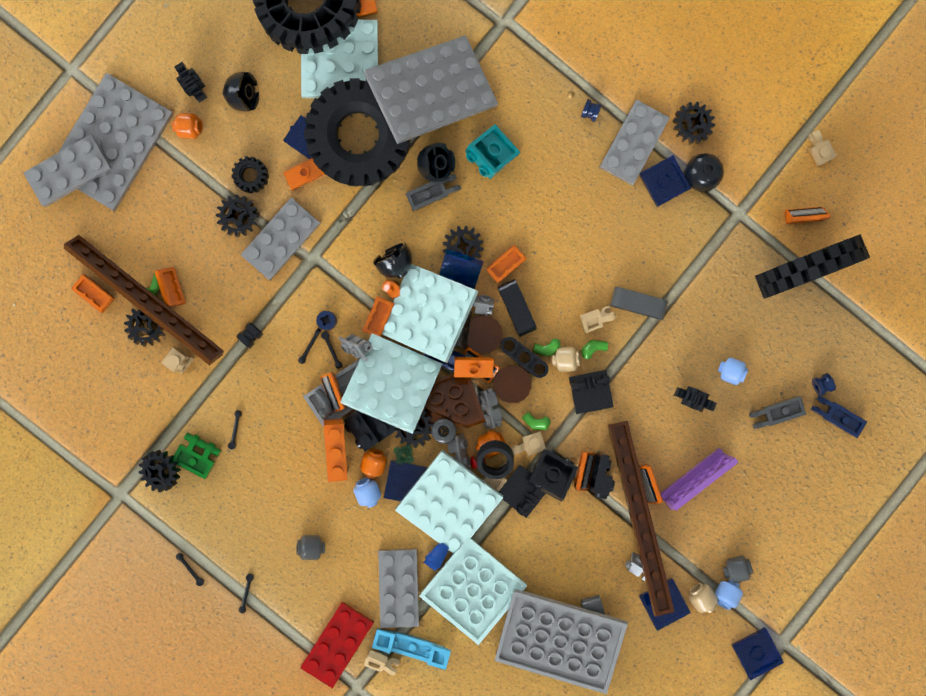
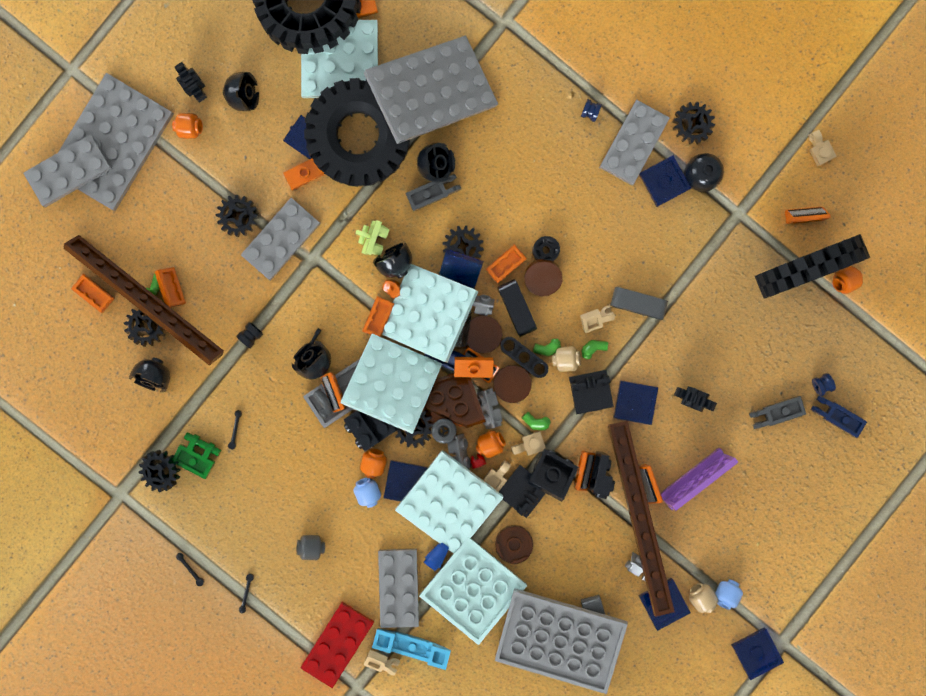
(151, 374): none -> black cylinder
(177, 360): tan brick -> none
(244, 164): black tyre -> none
(312, 360): none -> black cylinder
(325, 336): black hinge -> none
(330, 320): dark blue wheel -> none
(335, 450): orange arch -> none
(356, 346): light grey hinge -> none
(375, 230): none -> yellowish green hips
(407, 450): clear green plate -> none
(491, 152): teal plate -> none
(495, 446): black tyre -> none
(514, 544): none -> reddish brown tile
(543, 277): none -> reddish brown tile
(551, 243): none -> black wheel
(635, 402): none -> clear blue tile
(733, 371): light blue head -> none
(738, 569): dark grey head -> none
(847, 280): none -> orange head

